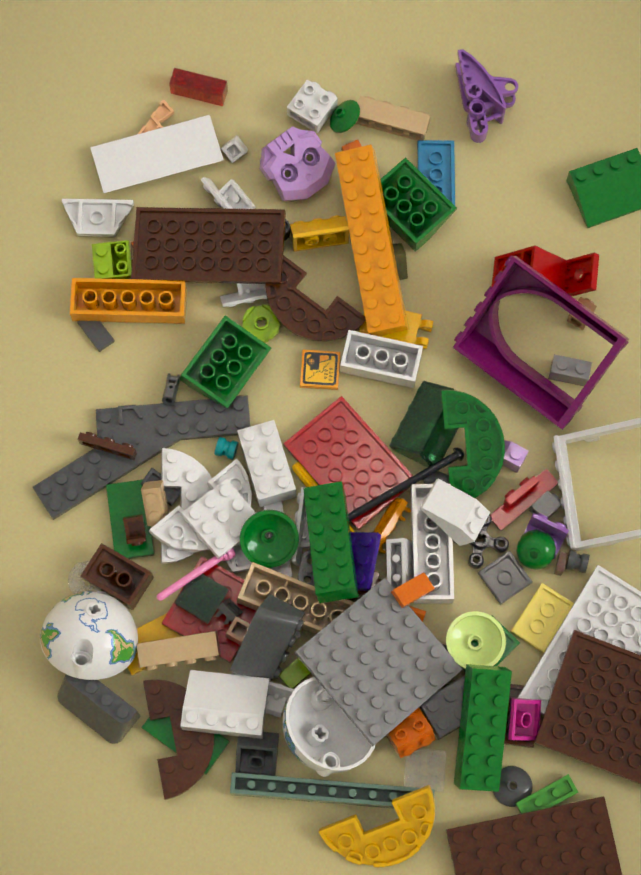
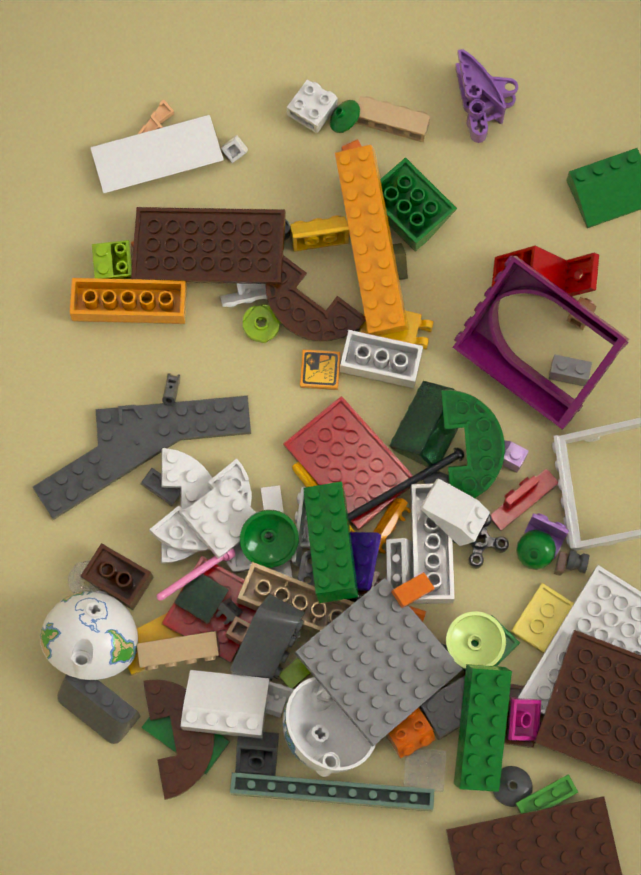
(97, 216): white wing -> none
(97, 334): dark grey tile -> none
(107, 445): reddish brown plate -> none
(124, 501): green tile -> none
(134, 529): reddish brown bracket -> none
(154, 501): tan brick -> none
(198, 87): clear red brick -> none
(225, 362): green slope -> none
(226, 448): teal wheel -> none
(229, 196): white bracket -> none
(267, 463): white brick -> none
(305, 175): lavender brick -> none
(388, 842): yellow plate -> none
(437, 164): dark azure tile -> none
(505, 577): dark grey tile -> none
(546, 504): brick -> none

